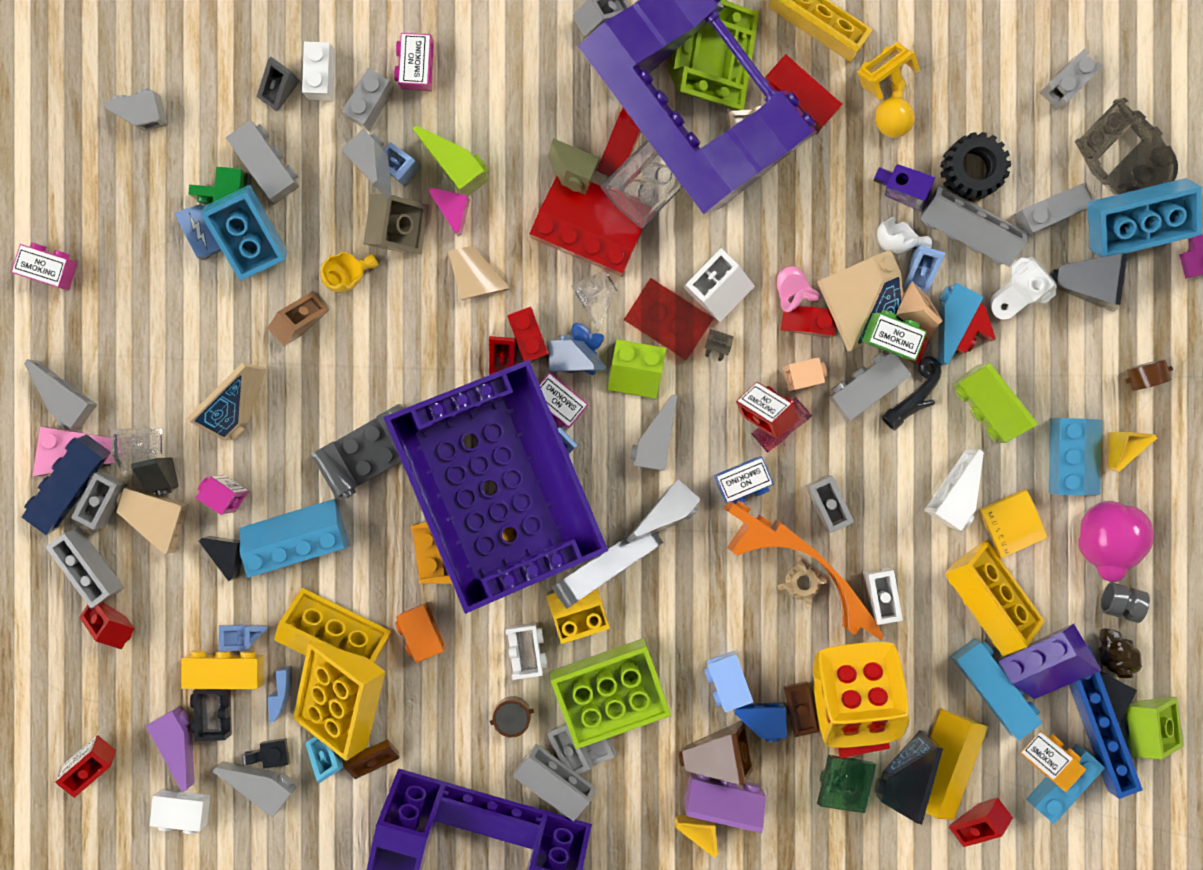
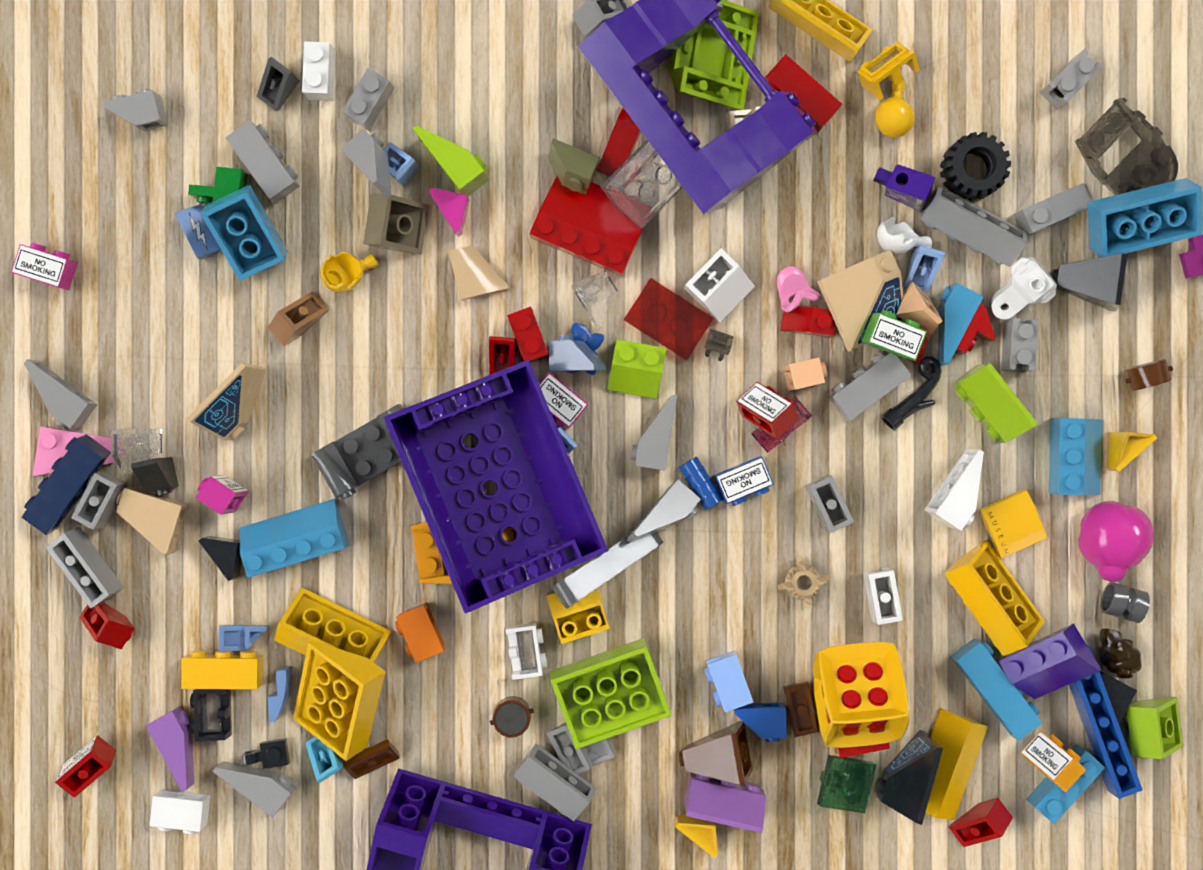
(415, 61): brick -> none
(701, 483): none -> blue axle
(757, 534): orange slope -> none
(1019, 345): none -> light grey brick

